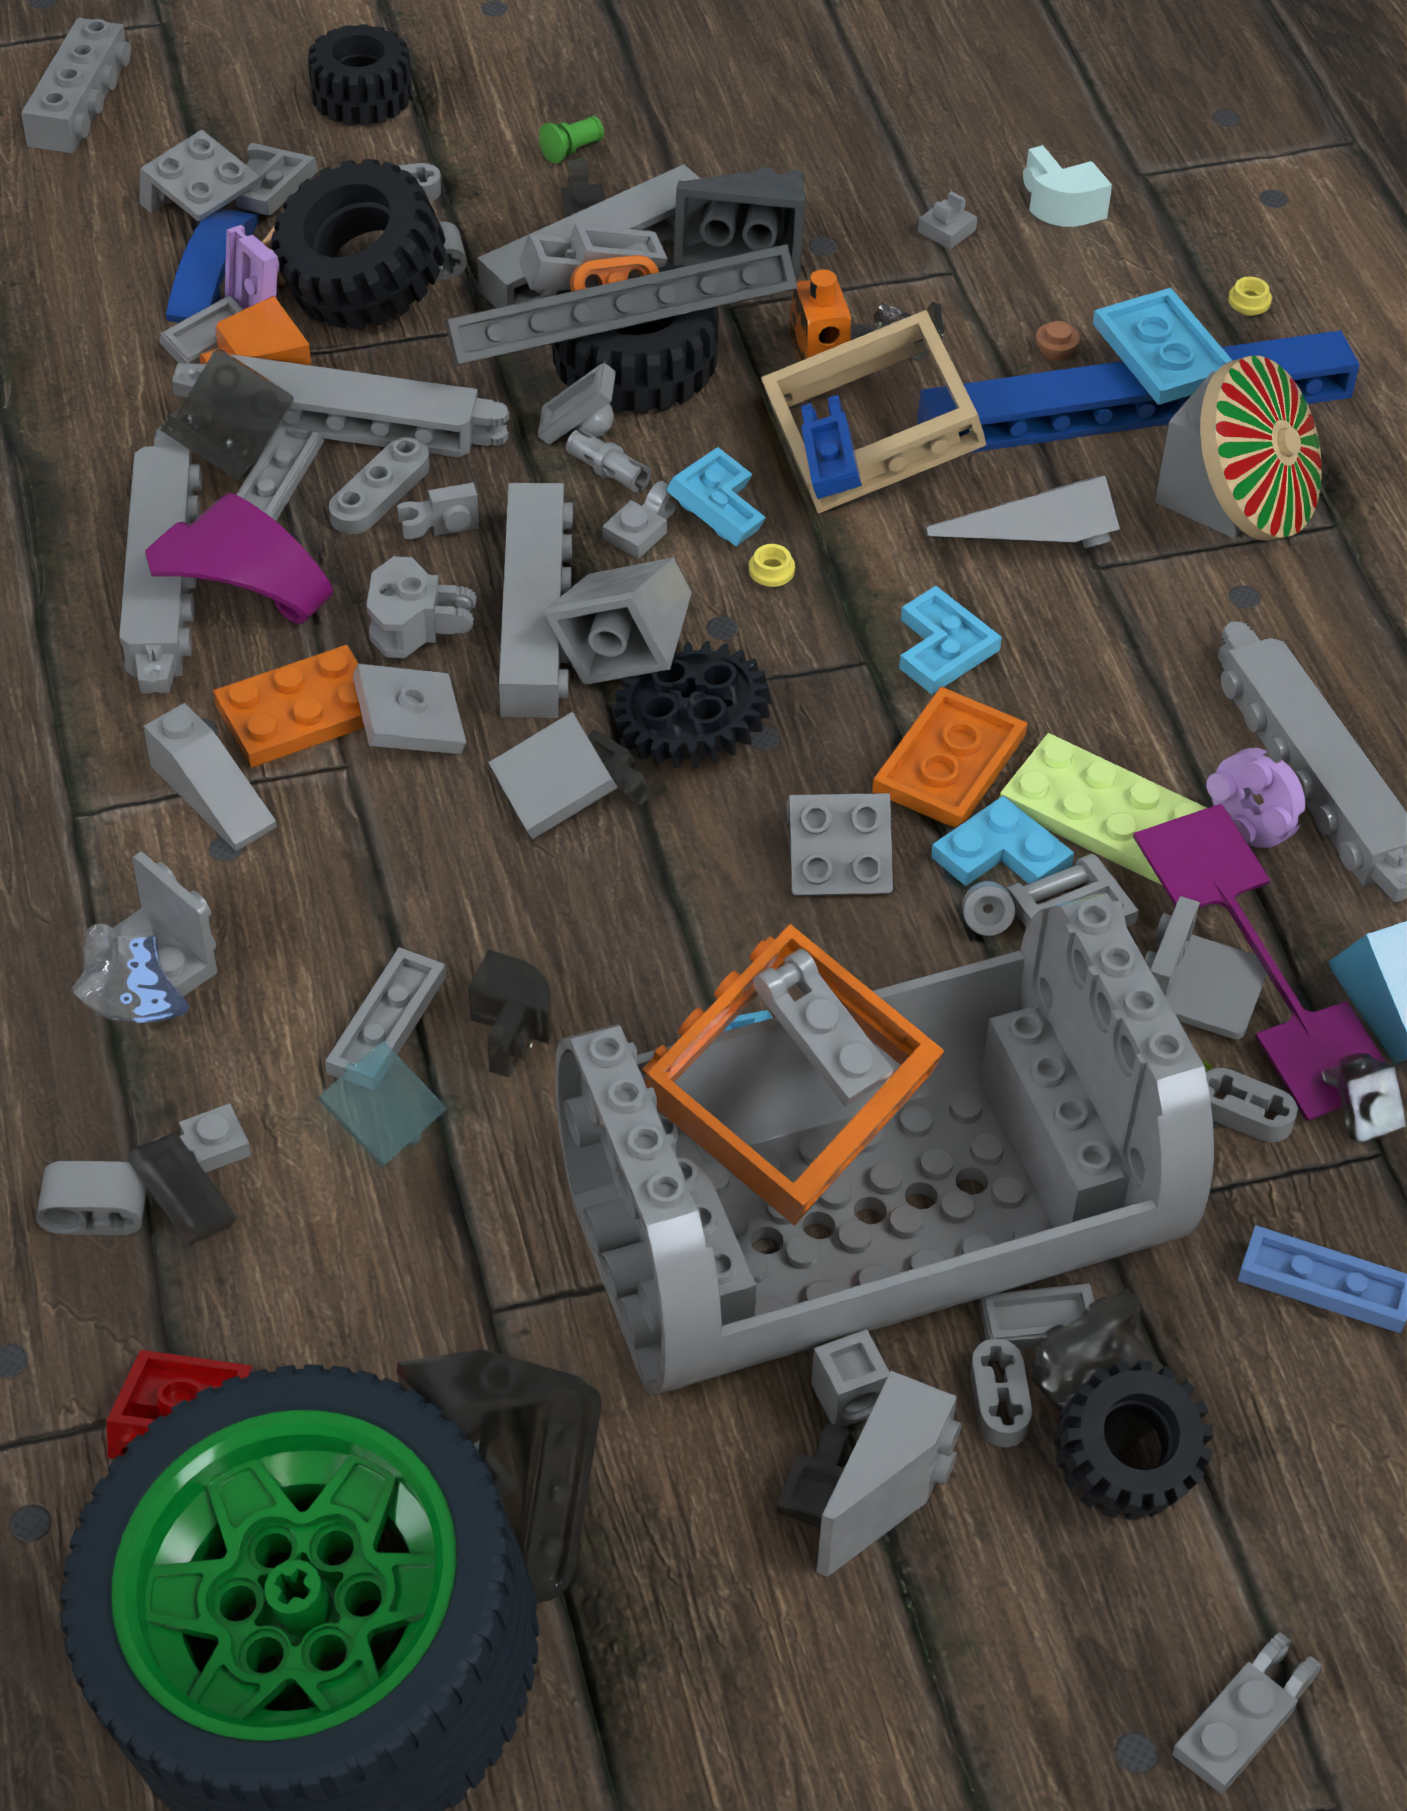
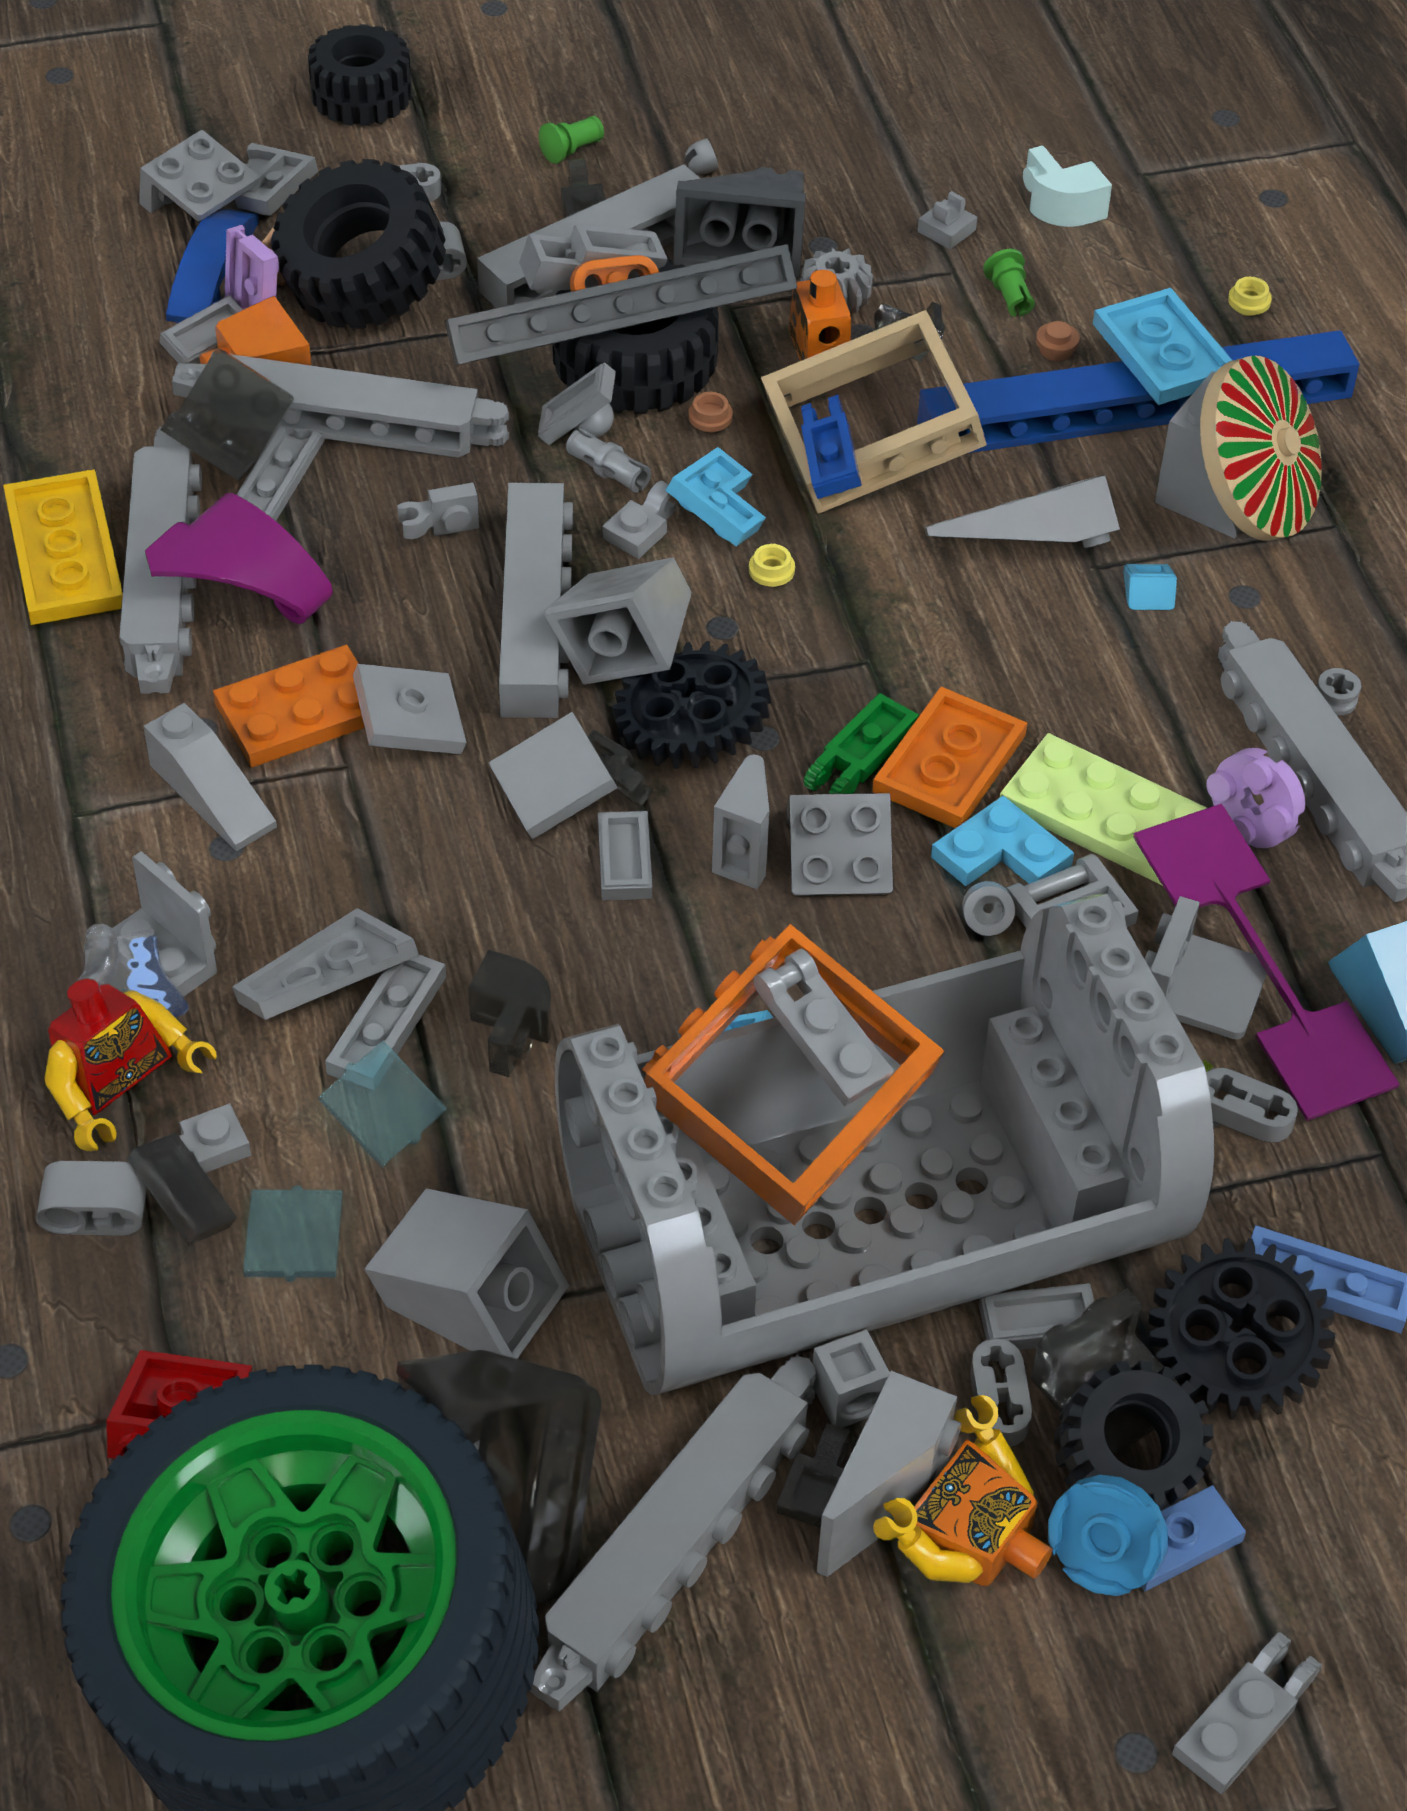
(63, 547): none -> yellow plate
(75, 85): light grey brick -> none
(107, 1048): none -> torso
(293, 1233): none -> clear light blue piece
(324, 963): none -> light grey wing
(379, 486): light grey plate -> none
(414, 607): light grey hinge -> none
(469, 1272): none -> light grey slope
(624, 855): none -> light grey tile
(672, 1531): none -> light grey hinge
(701, 157): none -> light grey hinge
(710, 412): none -> nougat plate
(742, 825): none -> light grey tile
(851, 272): none -> light grey gear
(861, 745): none -> green hinge
(951, 642): medium azure plate -> none
(973, 1511): none -> torso
(1008, 276): none -> bright green pin
(1108, 1534): none -> dark azure tile
(1150, 586): none -> medium azure slope
(1196, 1532): none -> medium blue plate
(1271, 1292): none -> black gear
(1343, 681): none -> light grey bush
(1368, 1095): clear smoke bracket -> none

